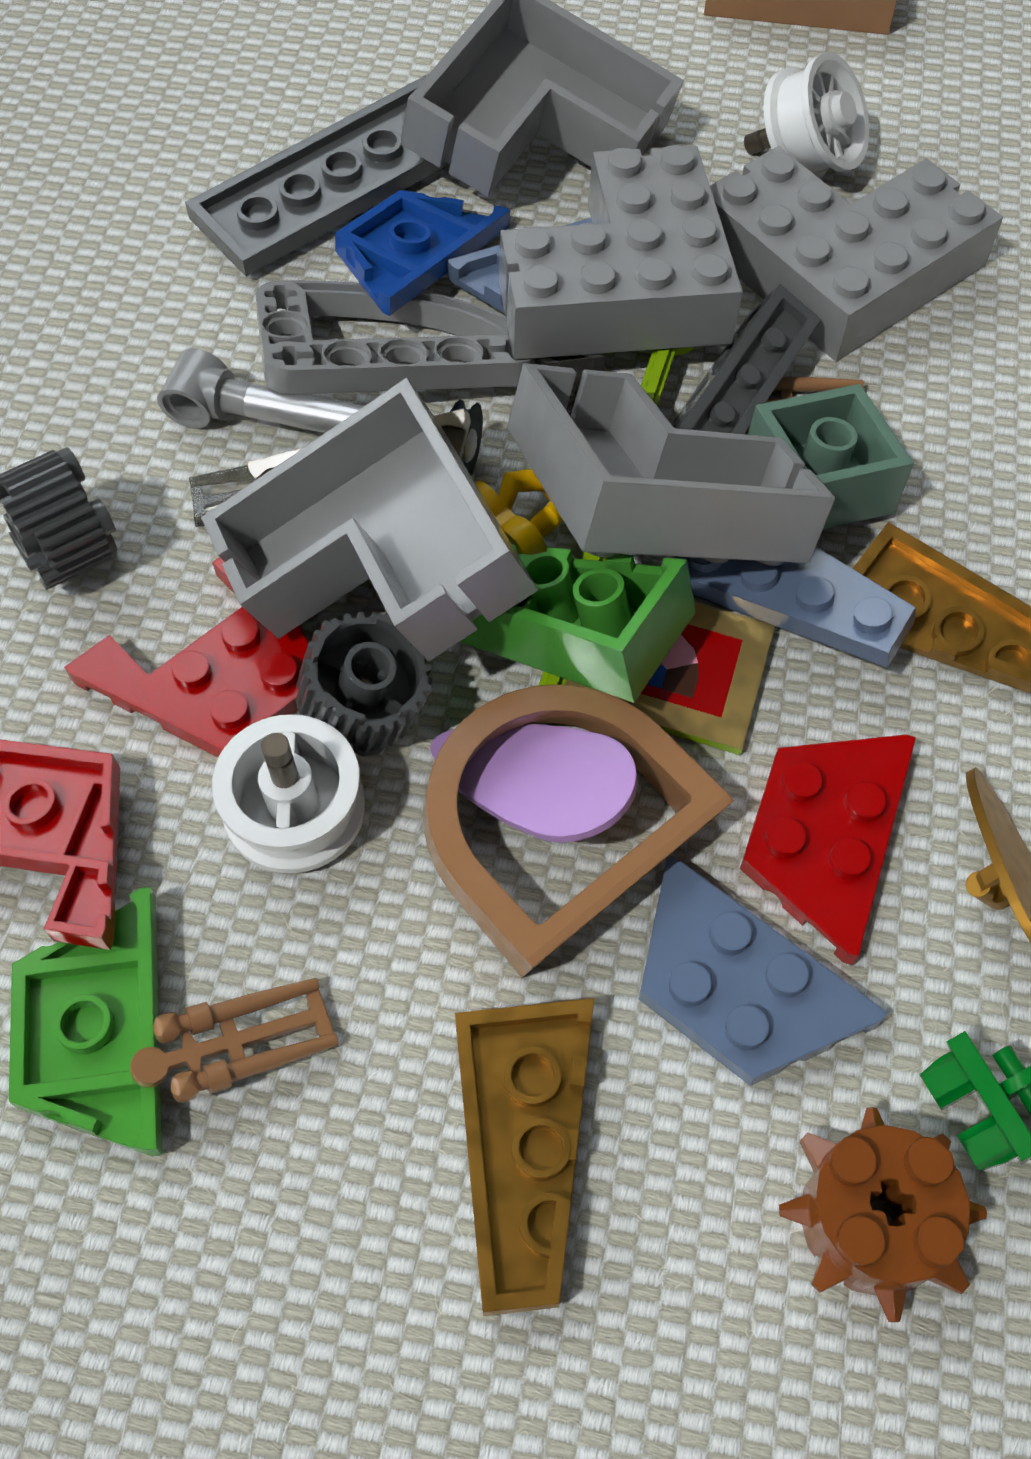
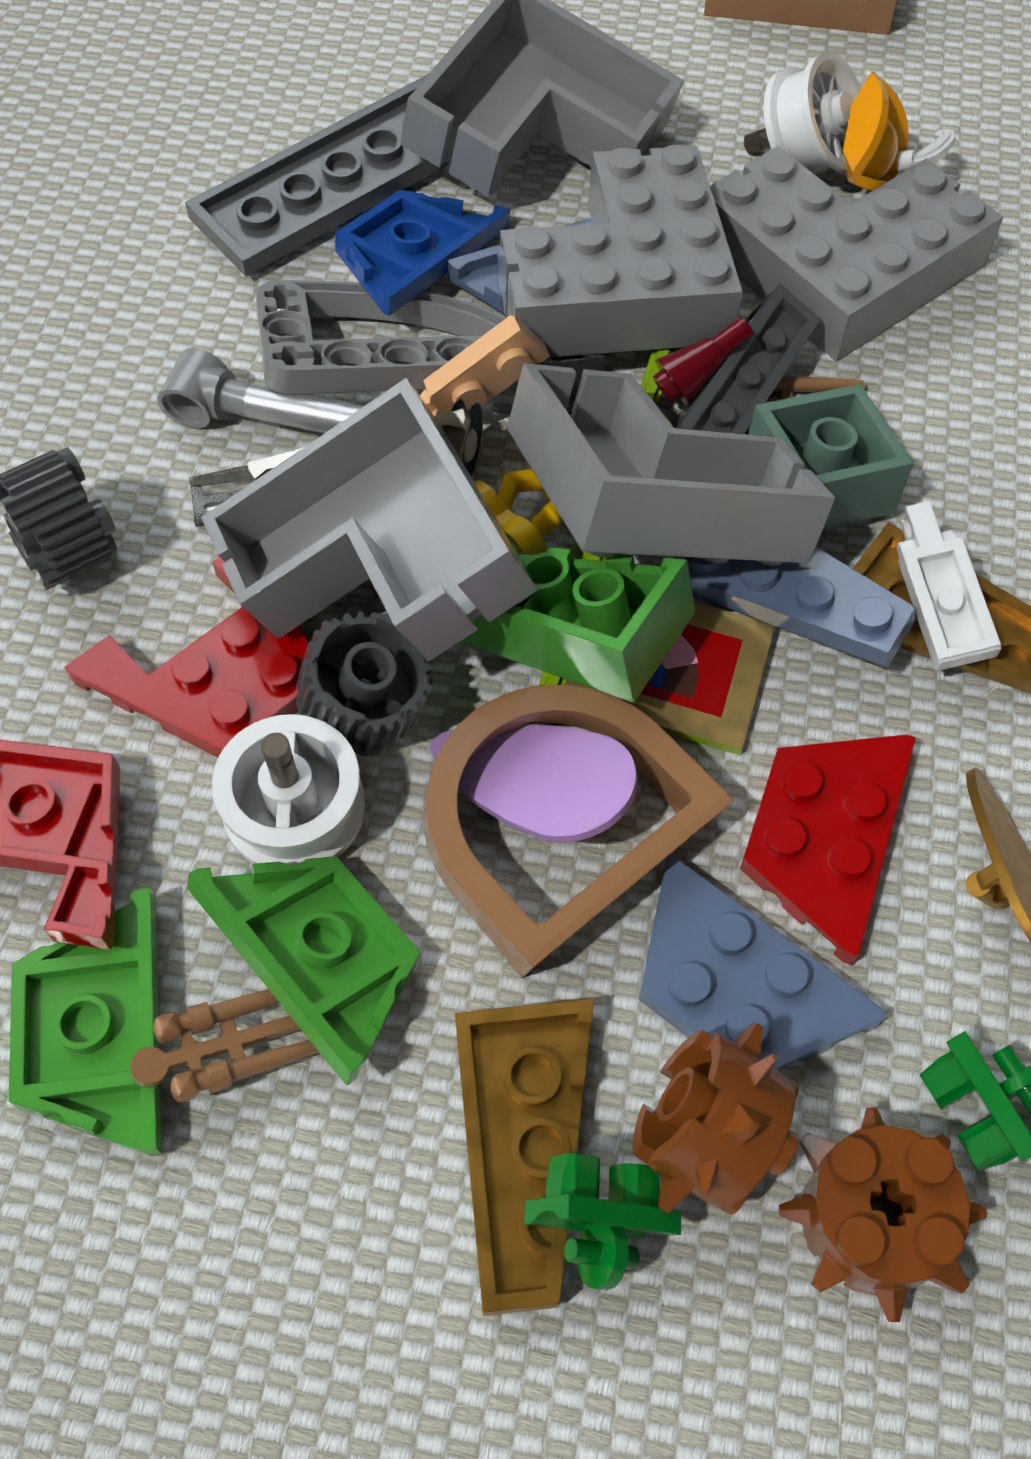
(316, 948): none -> bright green wing
(484, 367): none -> light nougat hinge
(605, 1224): none -> green hips
(690, 368): none -> dark red cone
(718, 1121): none -> dark orange brick
(879, 137): none -> light orange hat
(944, 592): none -> white hinge

